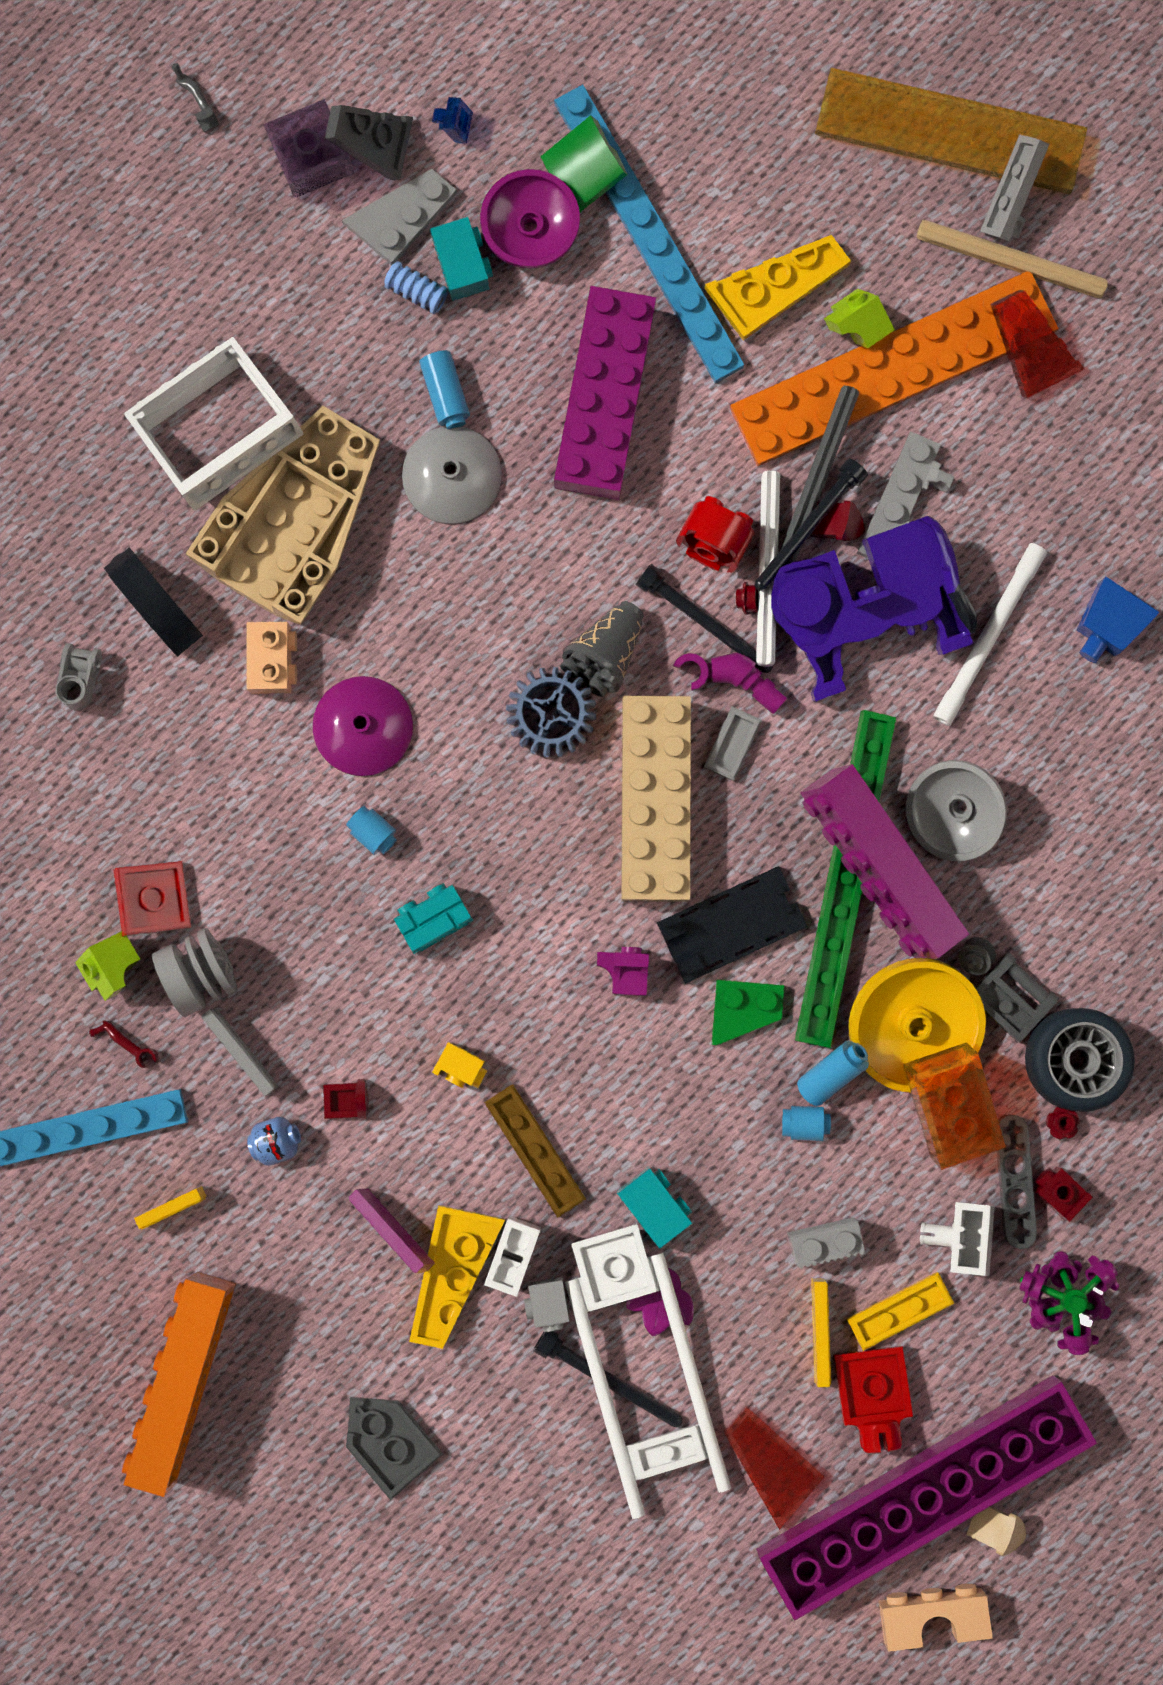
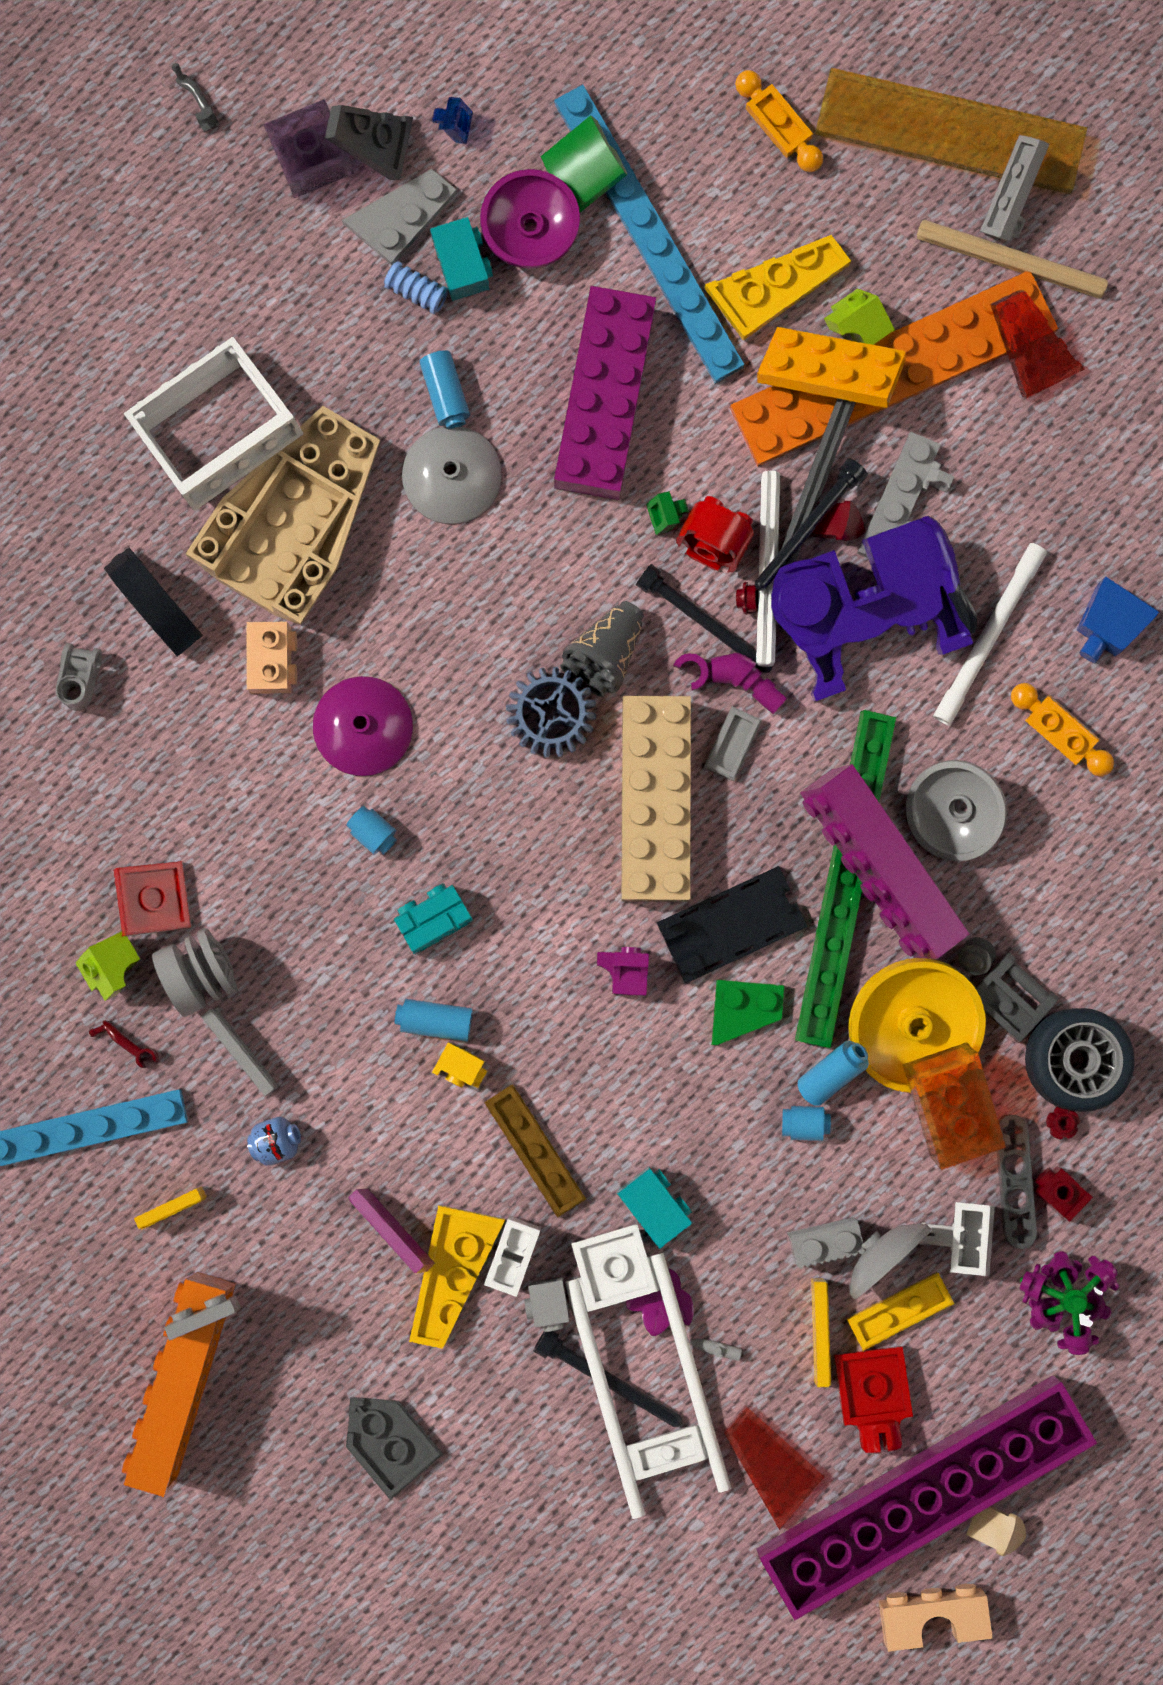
(187, 1321): none -> light grey plate
(346, 1100): dark red tile -> none
(434, 1019): none -> dark azure brick
(665, 512): none -> green tile
(717, 1348): none -> light grey helmet
(779, 121): none -> light orange plate
(831, 367): none -> light orange plate
(883, 1254): none -> light grey dish
(1062, 729): none -> light orange plate

